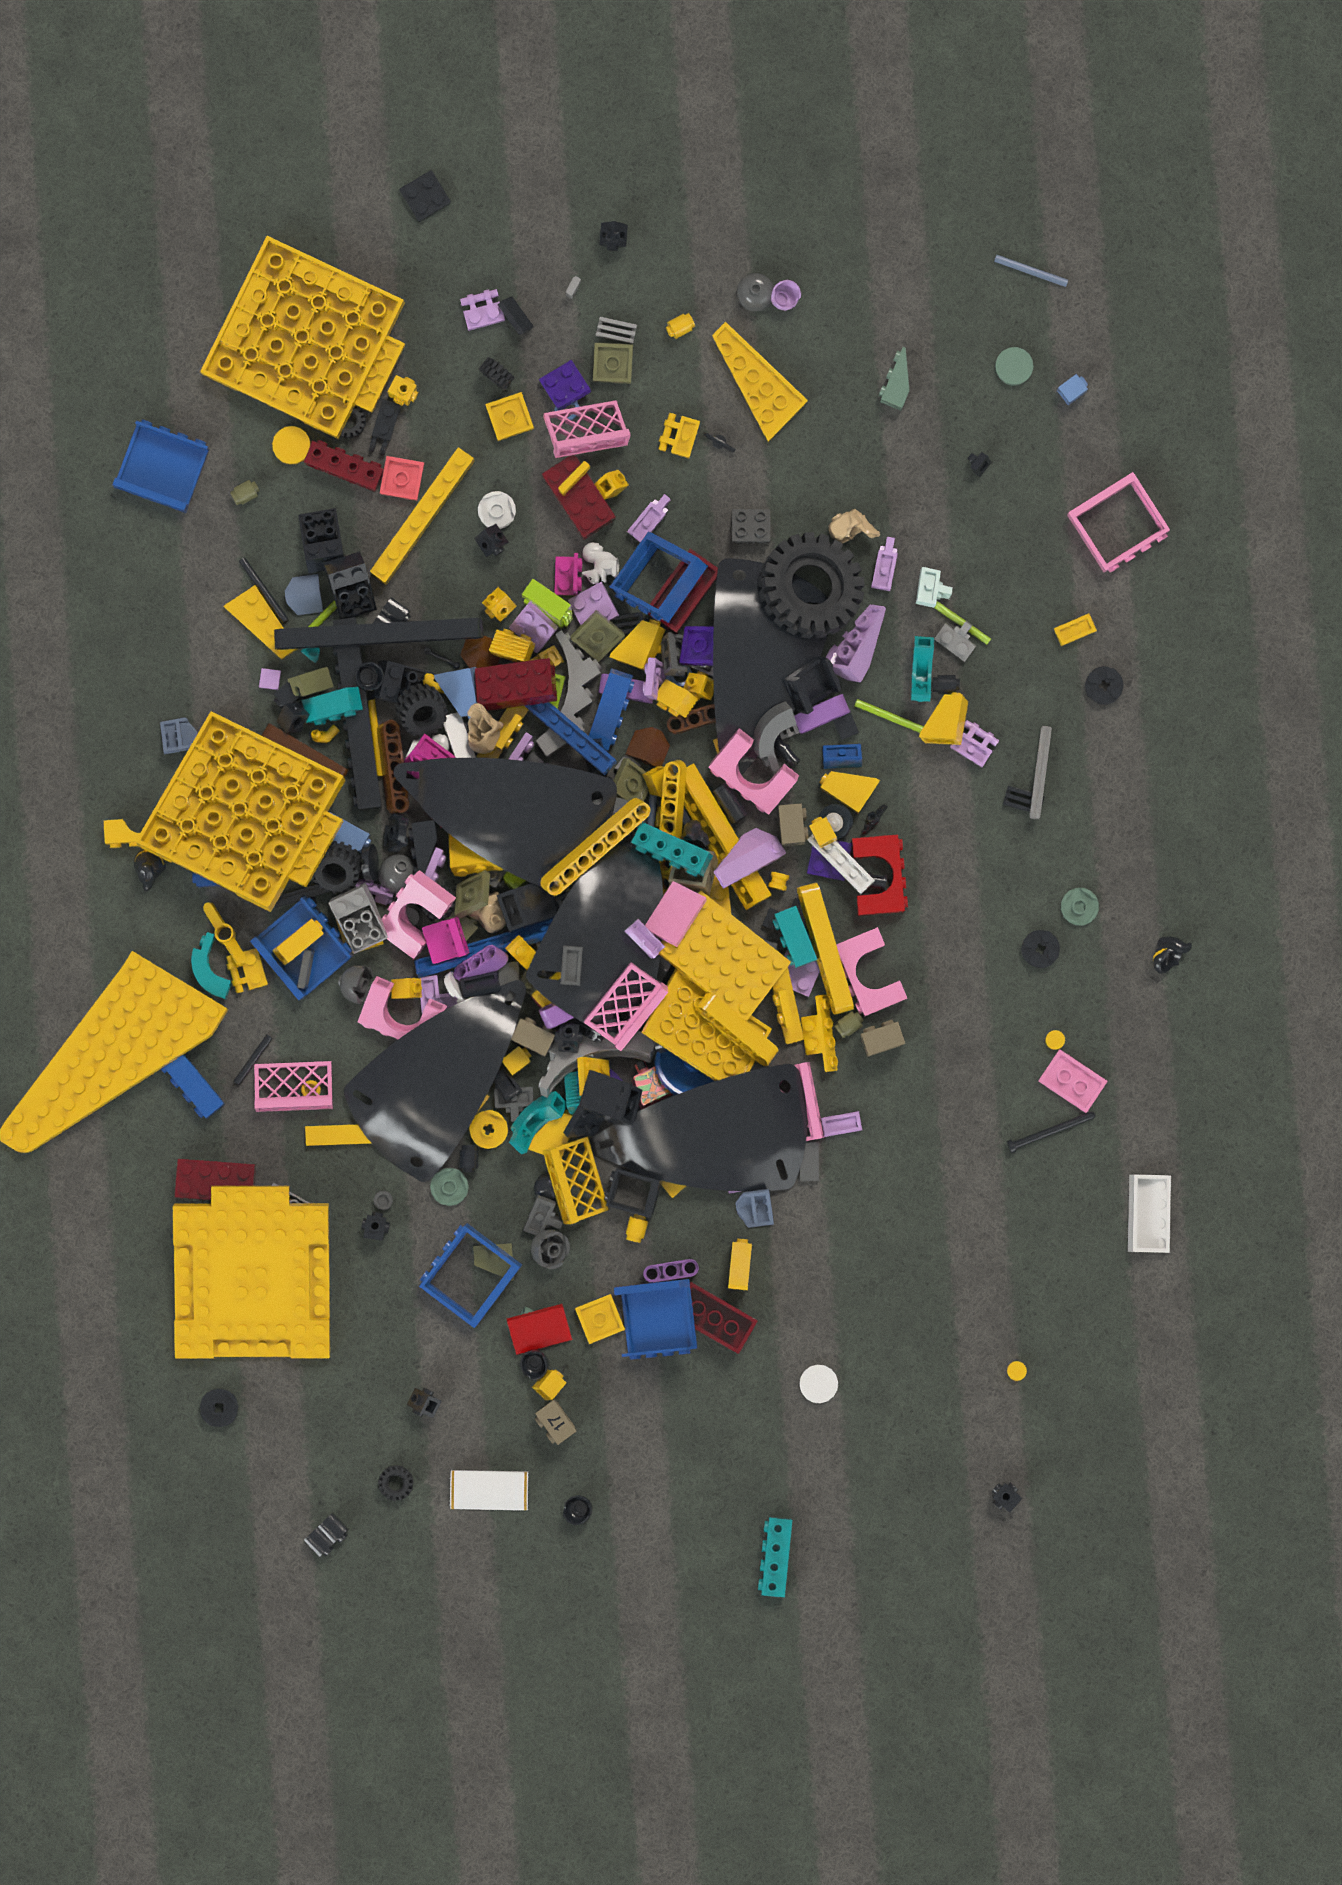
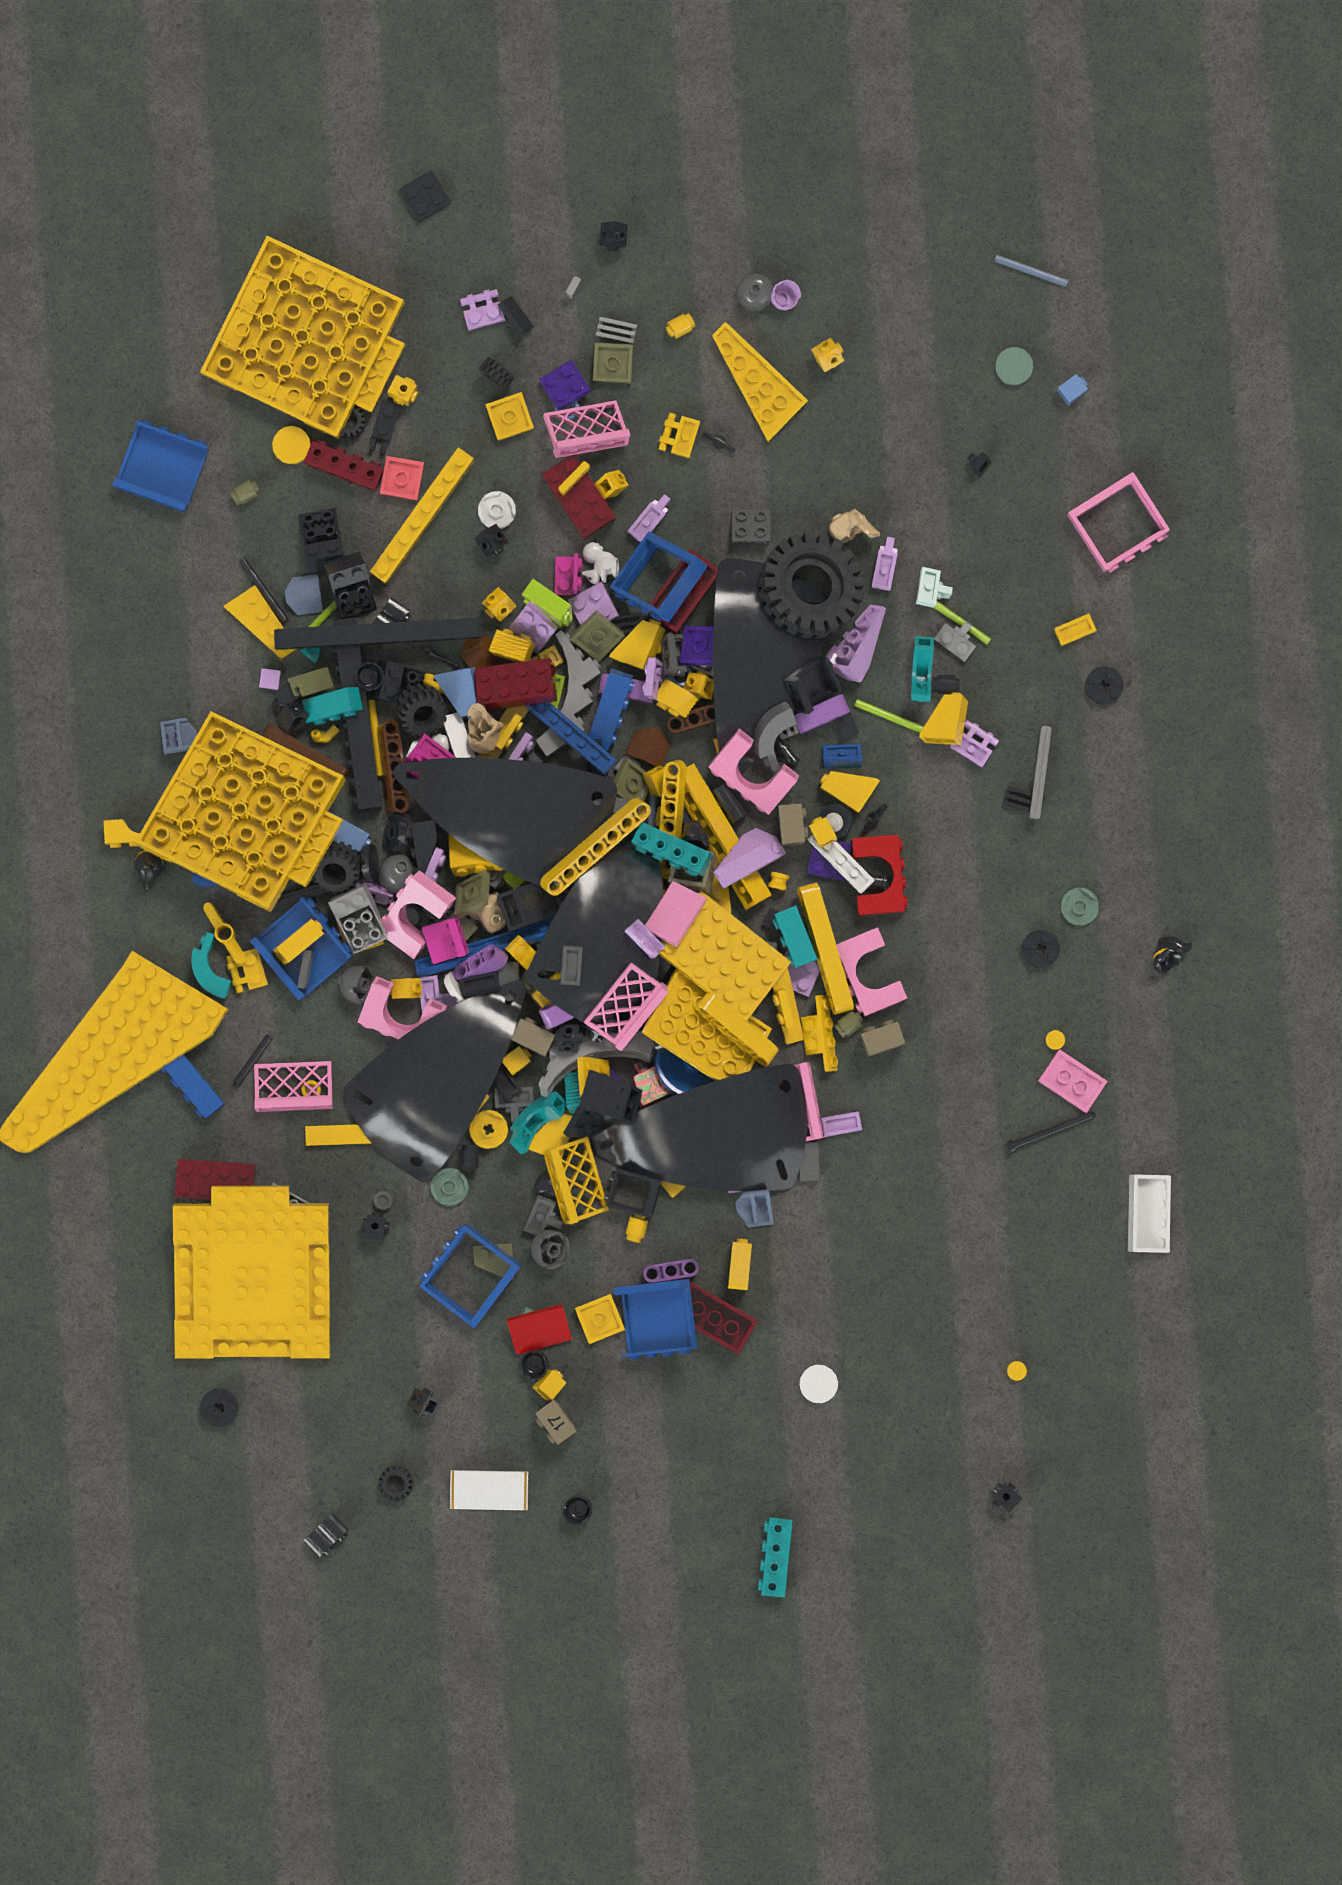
(828, 354): none -> yellow brick
(898, 385): sand green slope -> none

